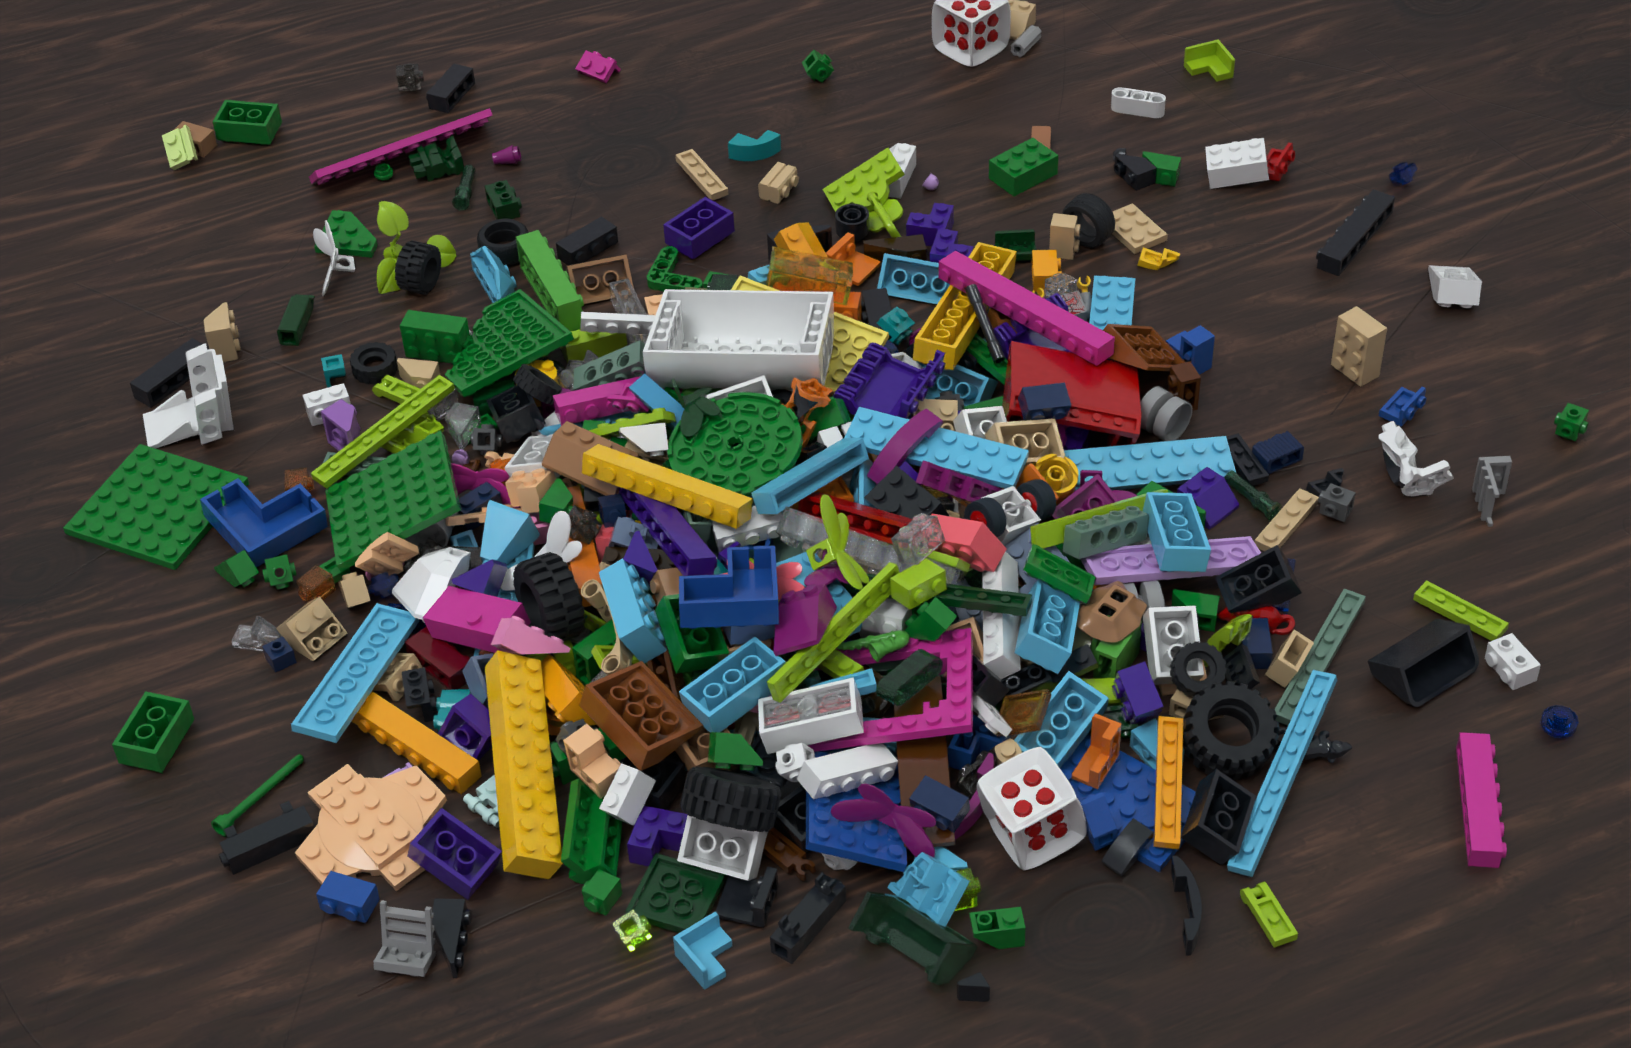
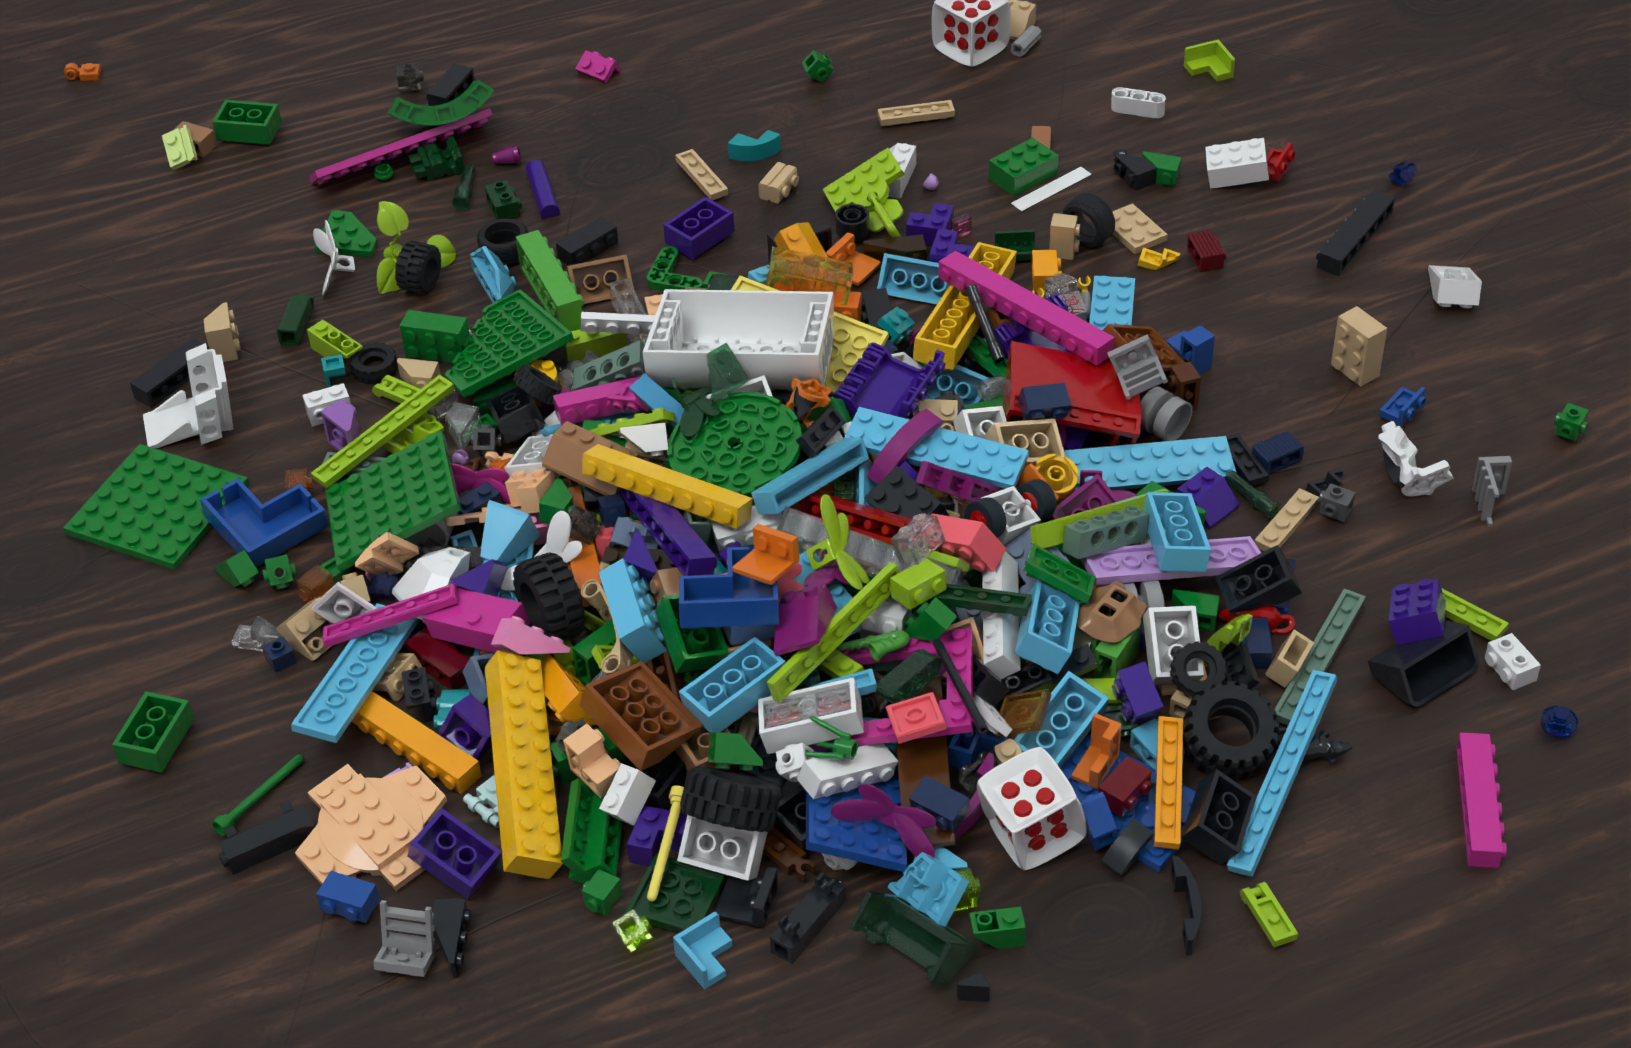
(86, 72): none -> orange plate
(330, 341): none -> lime slope
(341, 604): none -> white slope
(390, 615): none -> dark pink tile
(444, 113): none -> green panel
(542, 189): none -> dark purple brick
(675, 799): none -> light yellow piece
(724, 372): none -> clear green wing
(772, 555): none -> orange bracket
(820, 431): none -> black tile
(843, 747): none -> green plant
(844, 486): none -> clear green tile
(915, 717): none -> coral tile
(916, 113): none -> tan plate
(960, 686): none -> black piece
(962, 224): none -> clear pink plate
(991, 388): none -> clear brick
(1051, 188): none -> white sticker
(1126, 786): none -> dark red brick
(1137, 366): none -> light grey plate
(1206, 250): none -> dark red brick
(1417, 611): none -> dark purple brick

